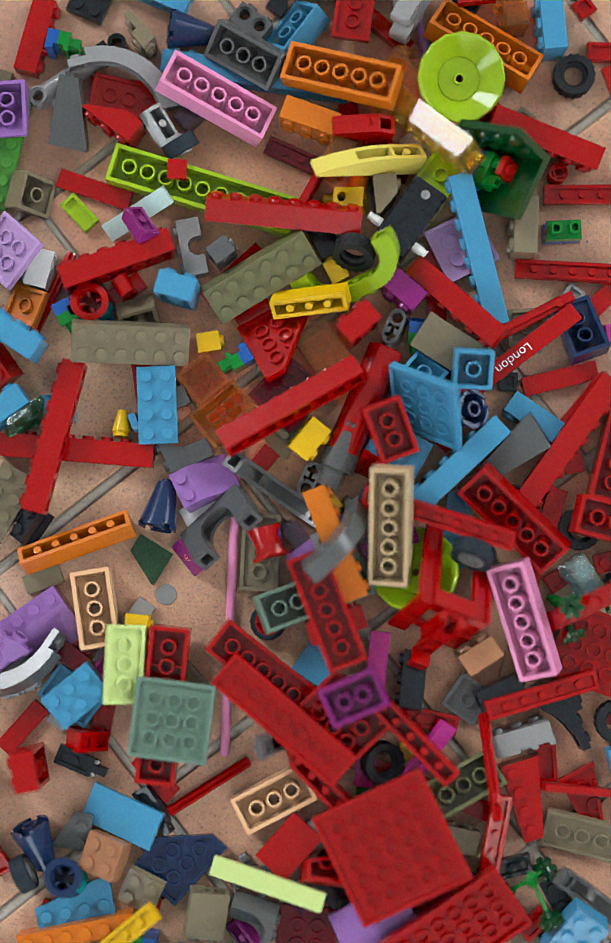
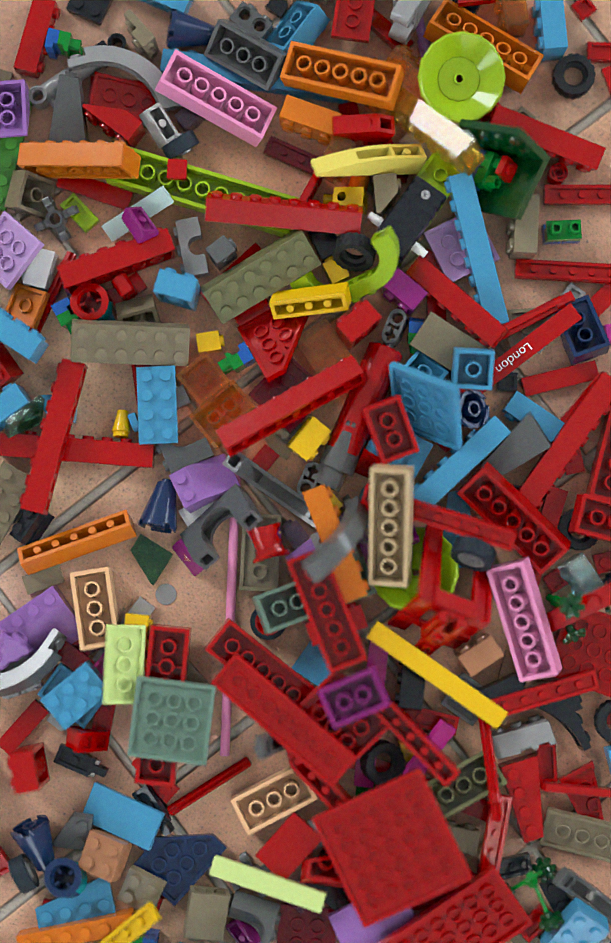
(63, 232): none -> dark grey pin
(80, 159): none -> orange brick
(437, 674): none -> yellow tile

